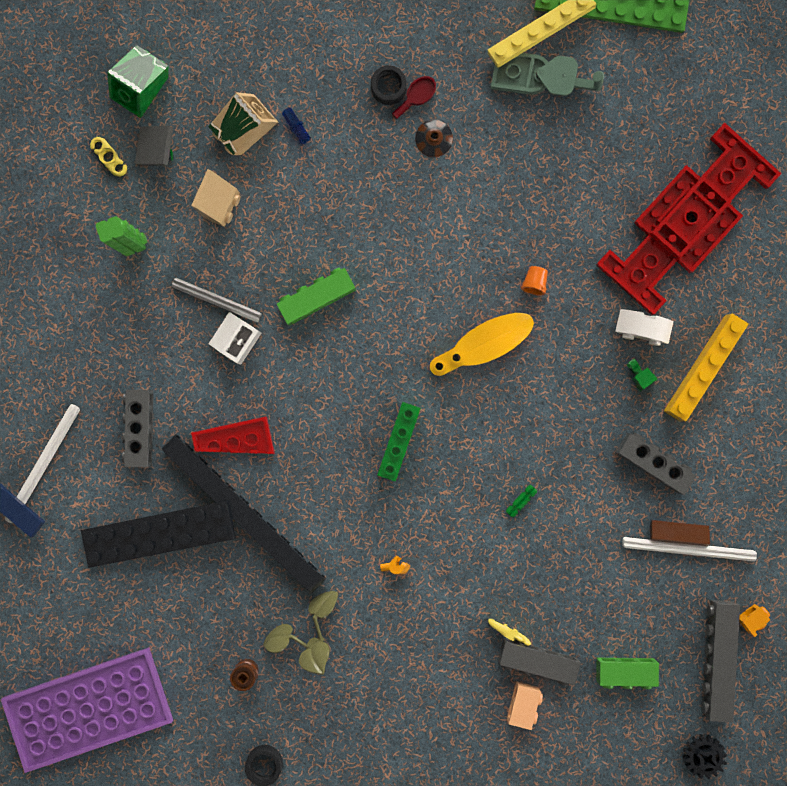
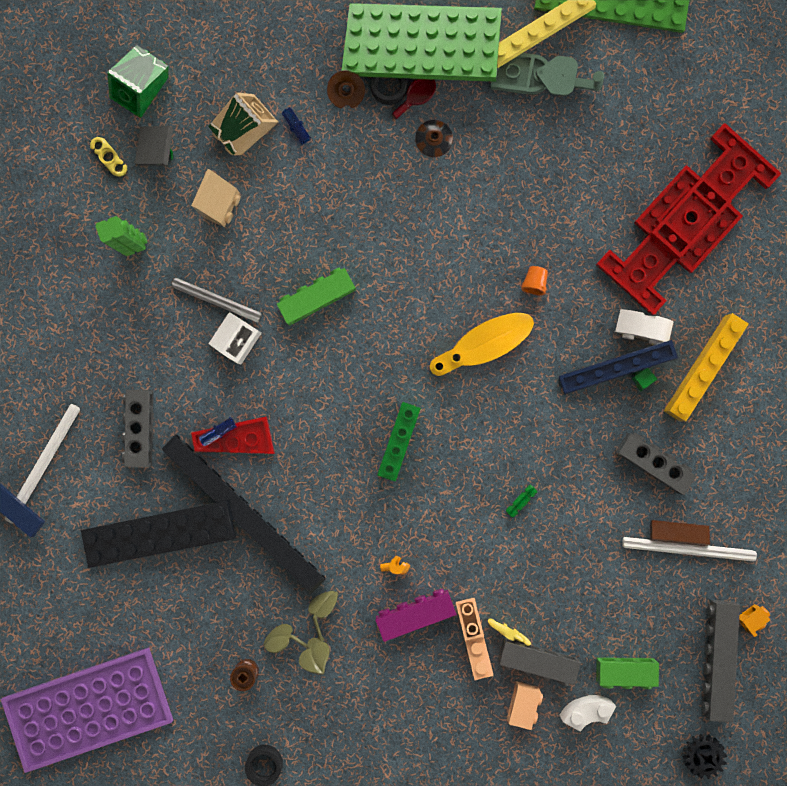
(218, 431): none -> clear blue axle
(342, 98): none -> reddish brown dish
(415, 615): none -> magenta brick
(422, 42): none -> bright green plate
(474, 639): none -> light nougat slope
(587, 710): none -> white brick
(618, 367): none -> dark blue tile

